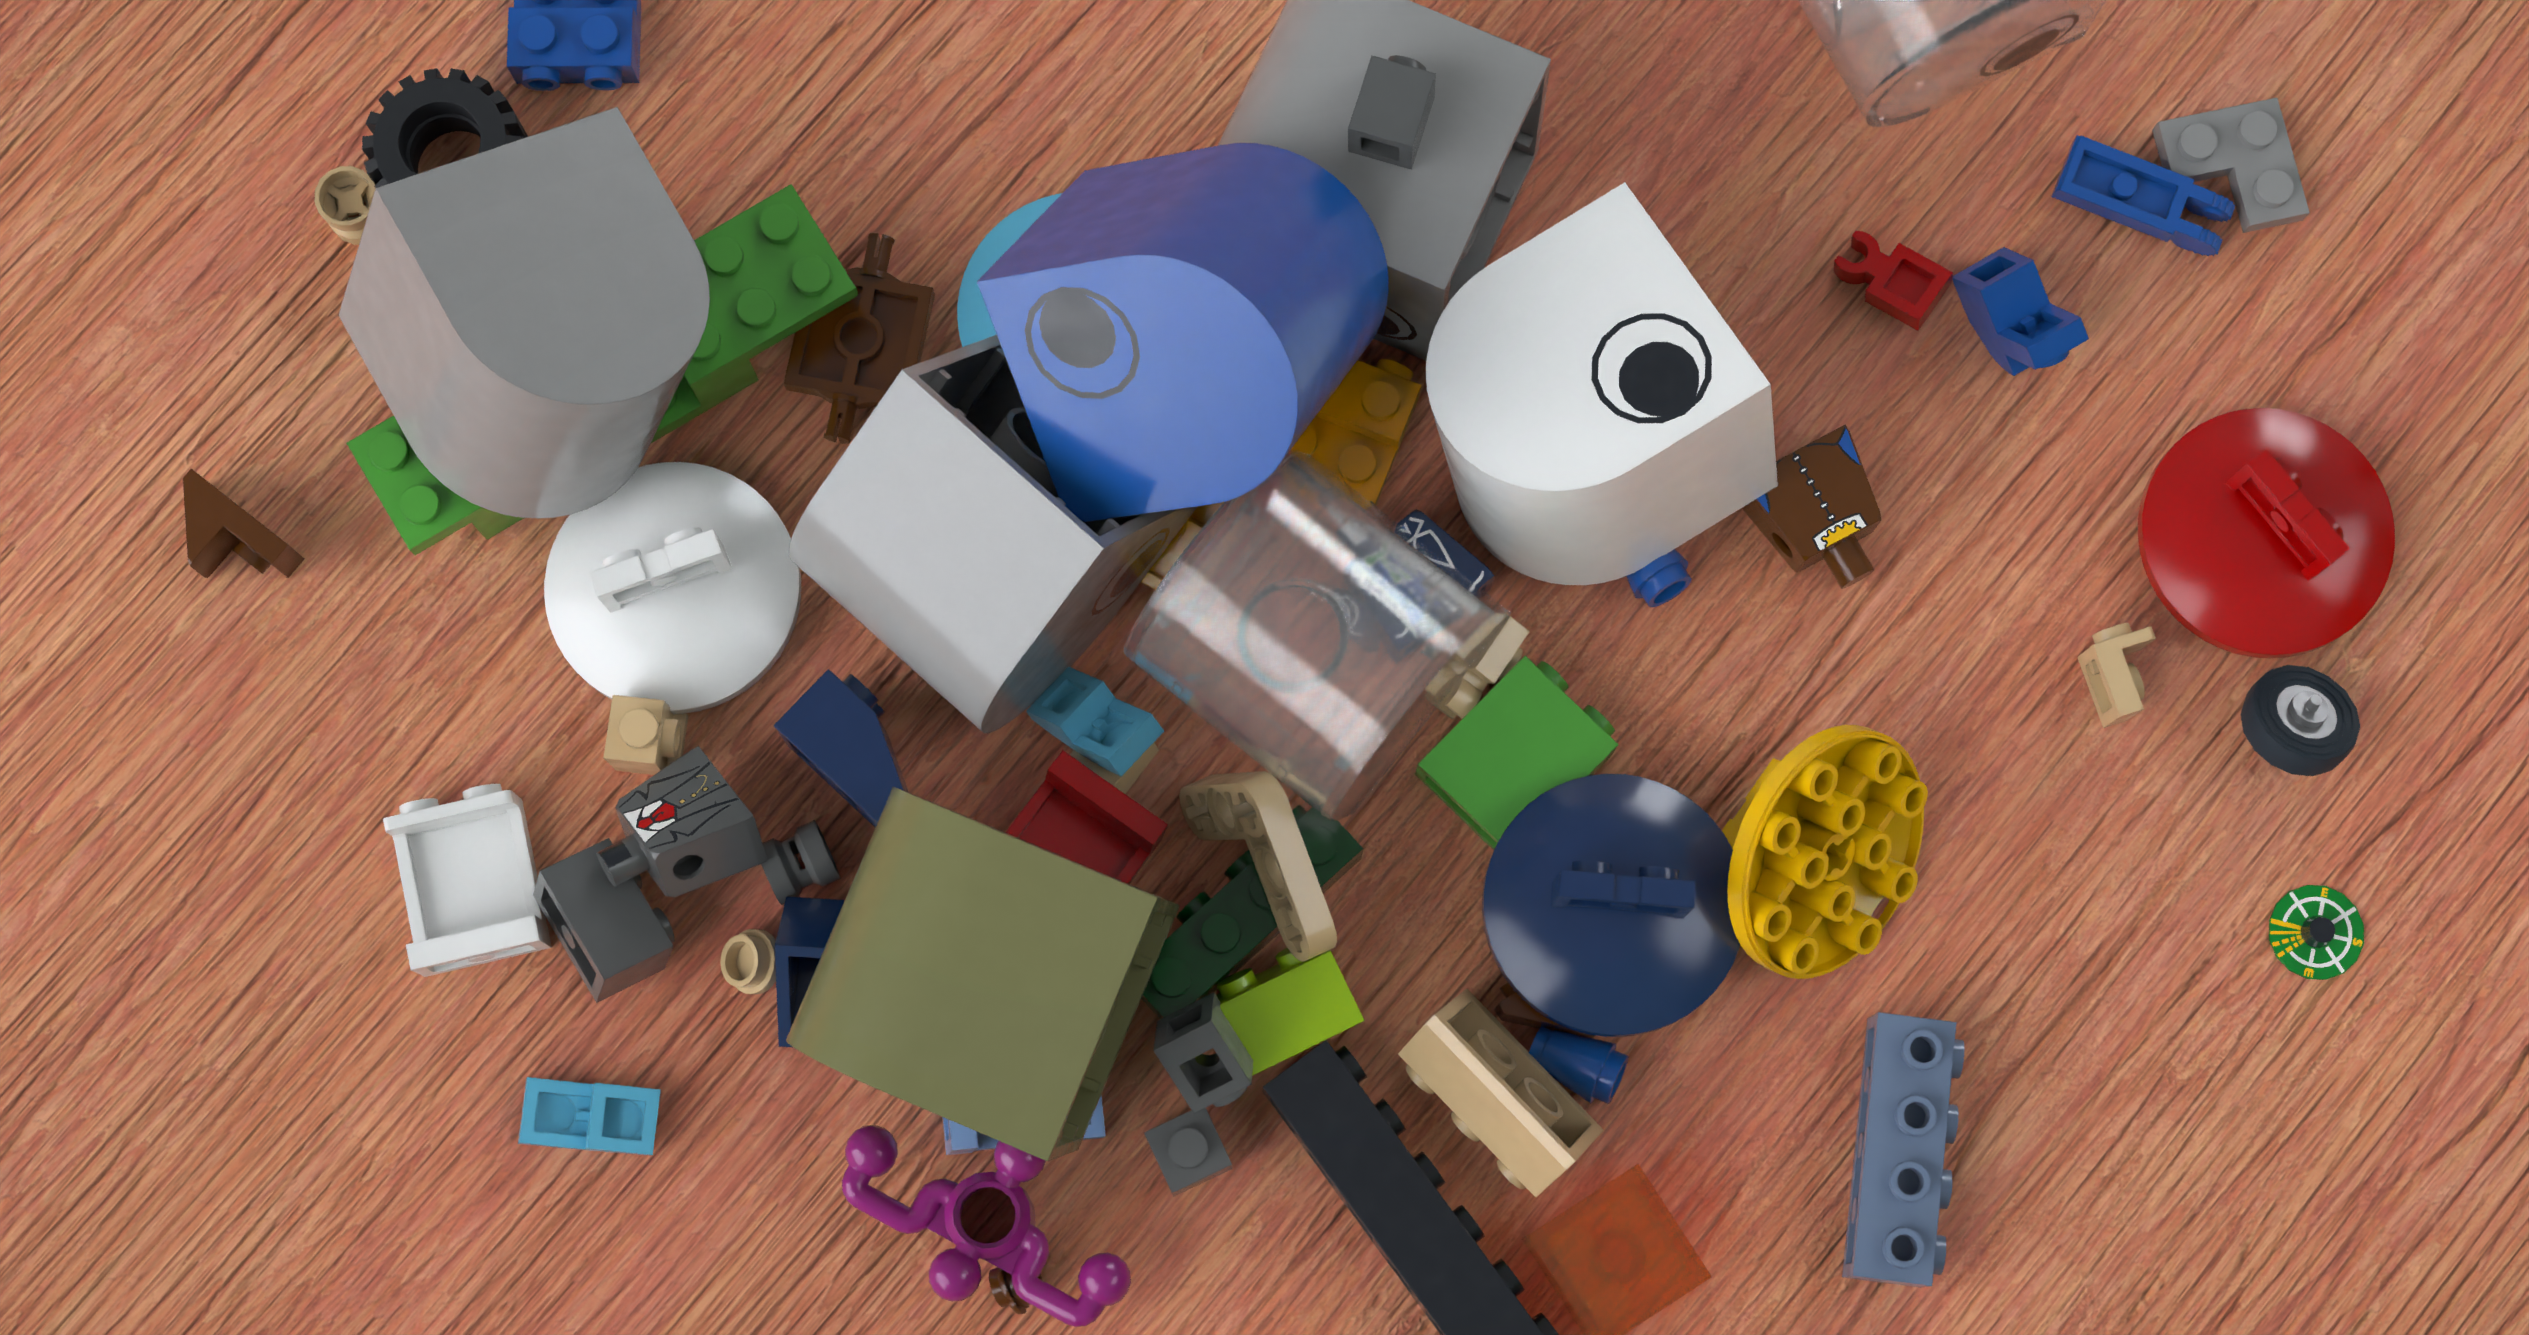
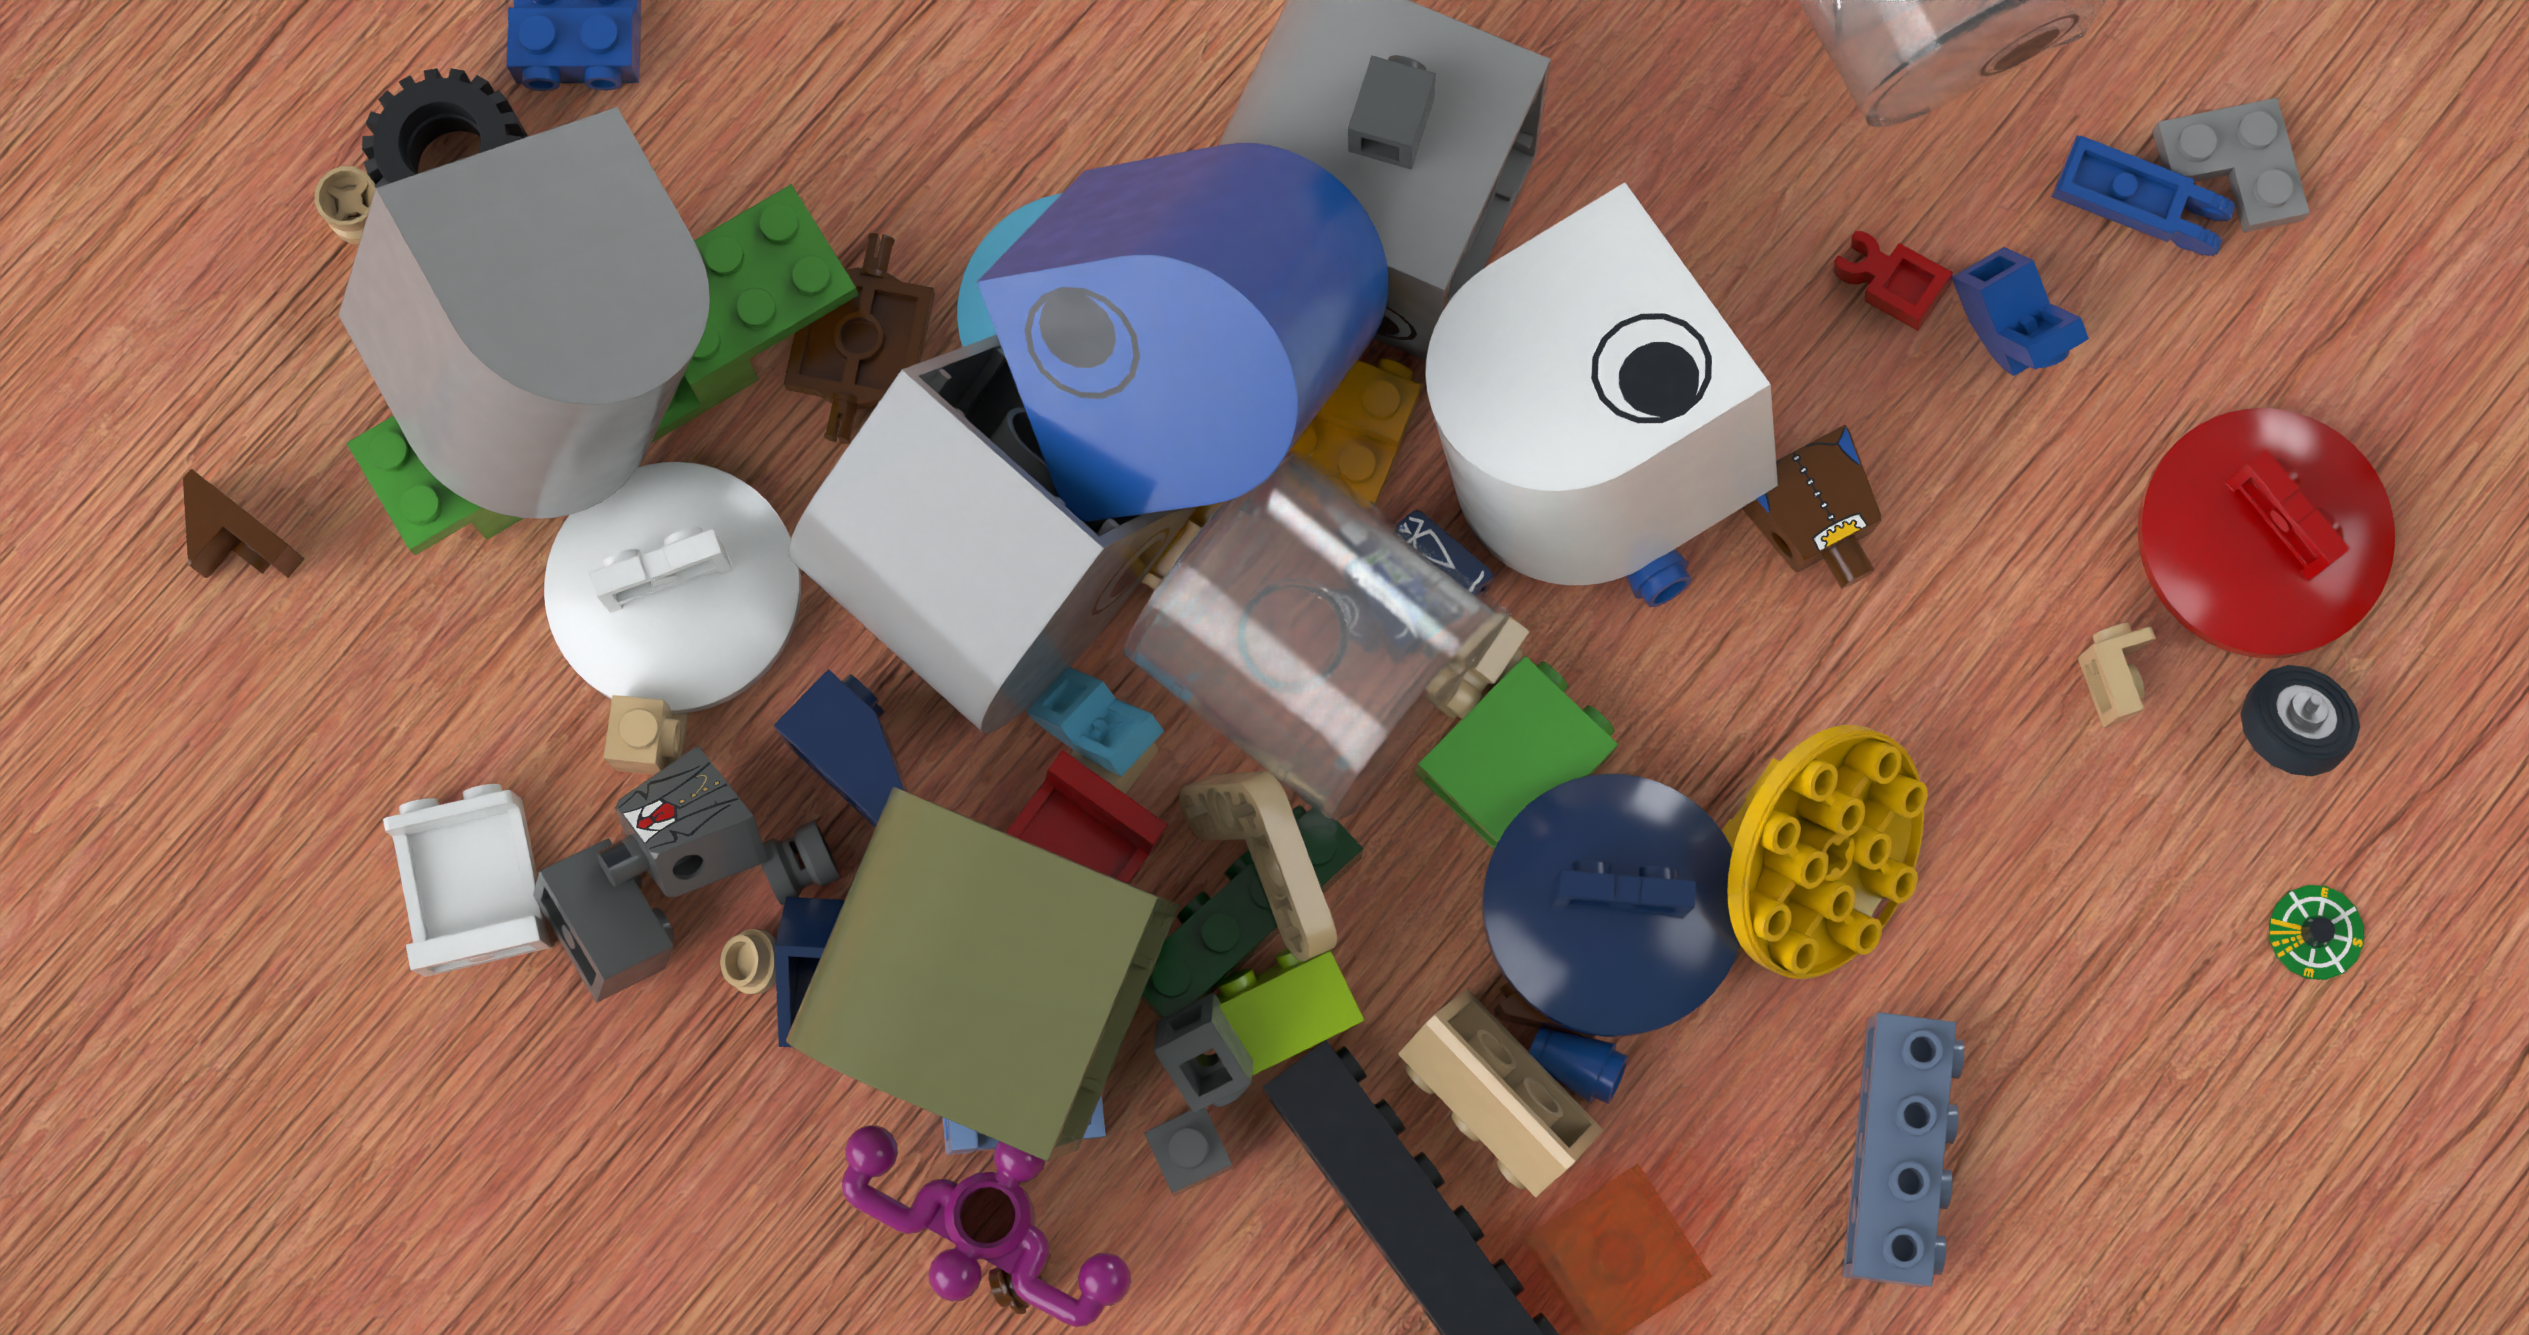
(589, 1116): medium azure slope -> none

